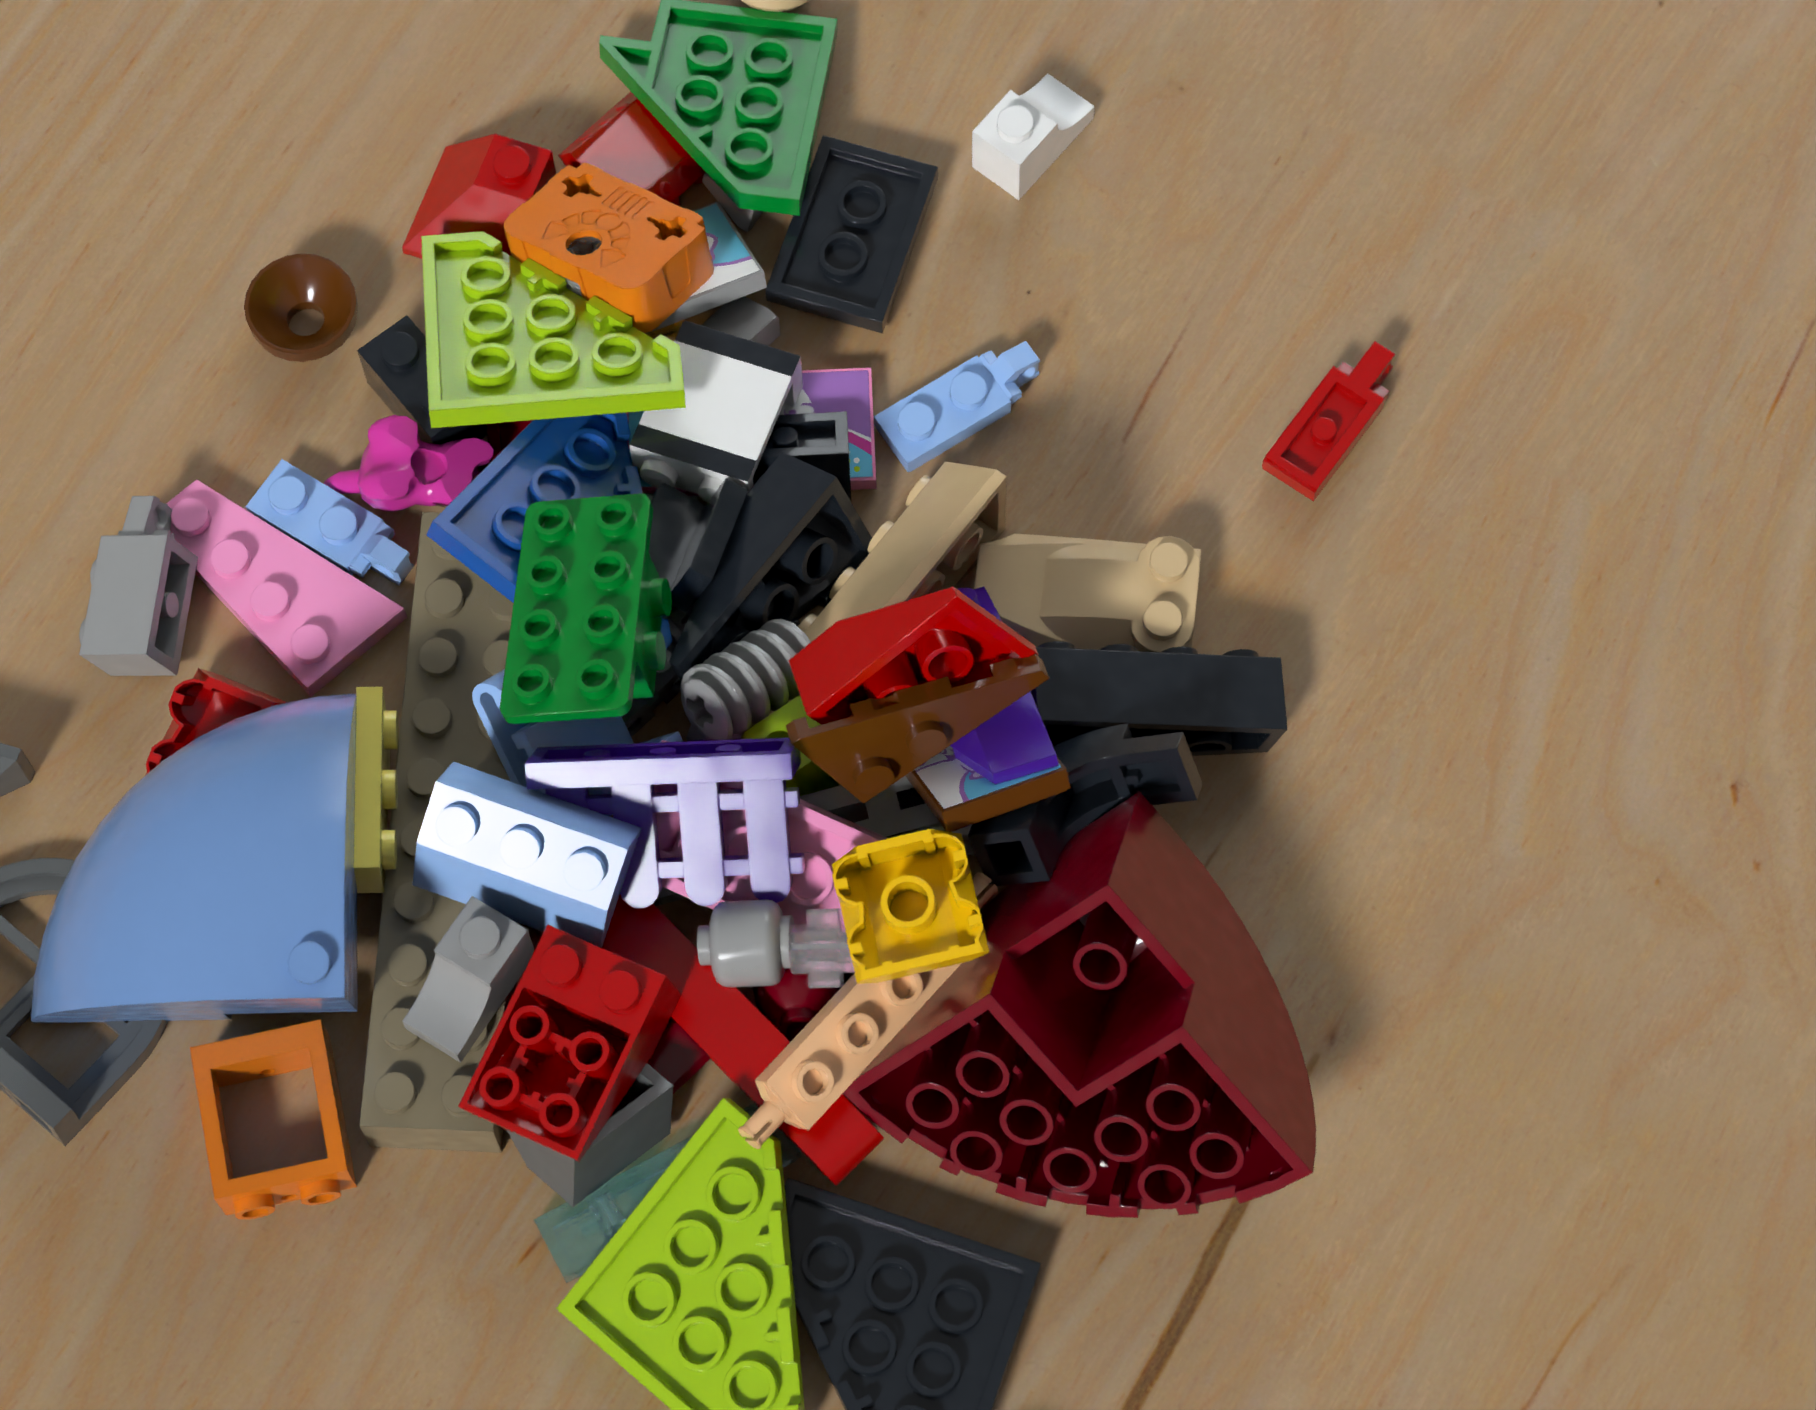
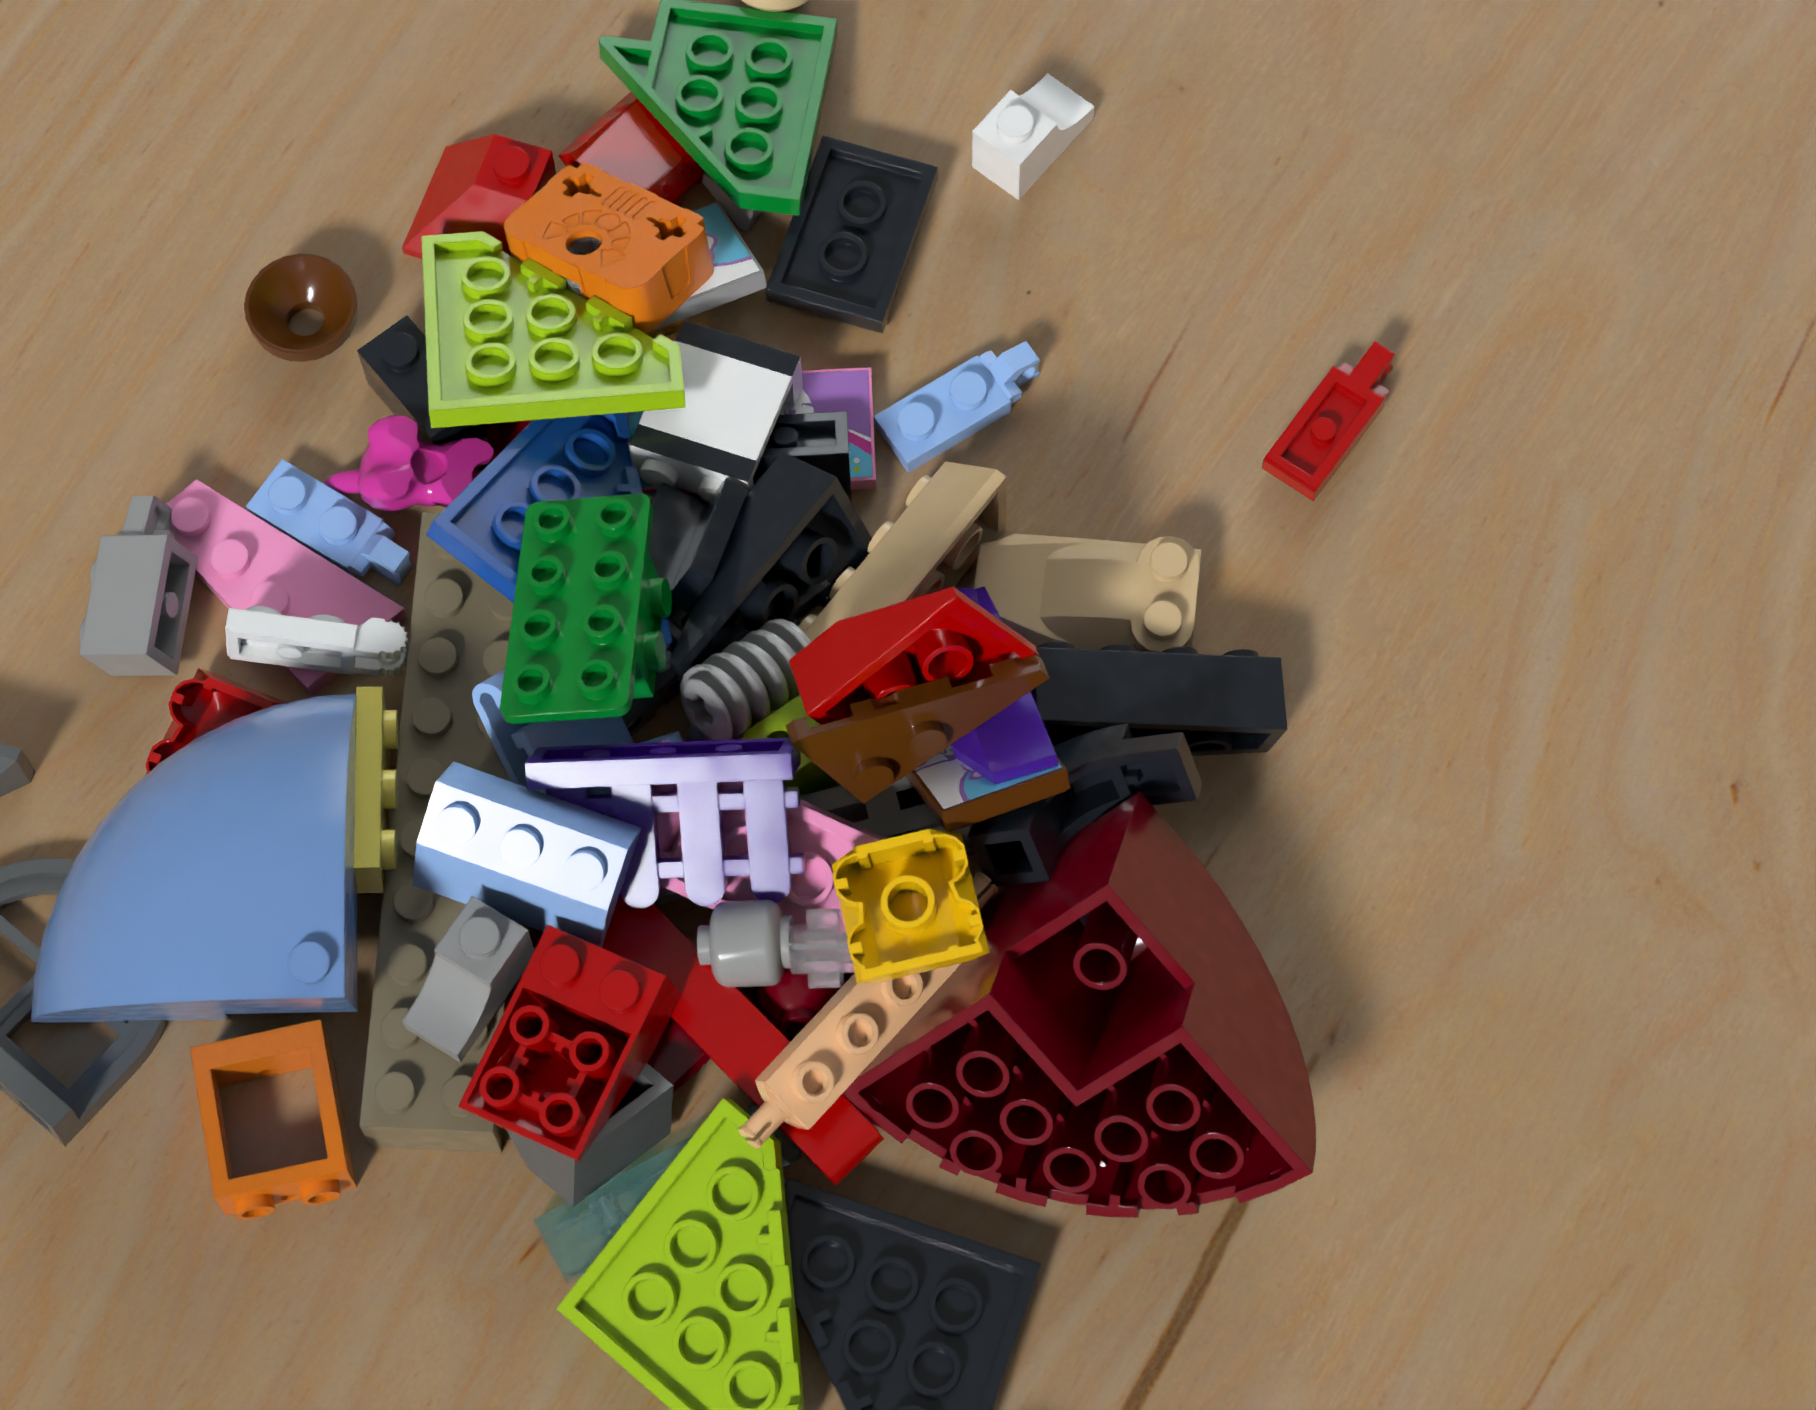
(316, 642): none -> white hinge
(746, 320): light grey slope -> none

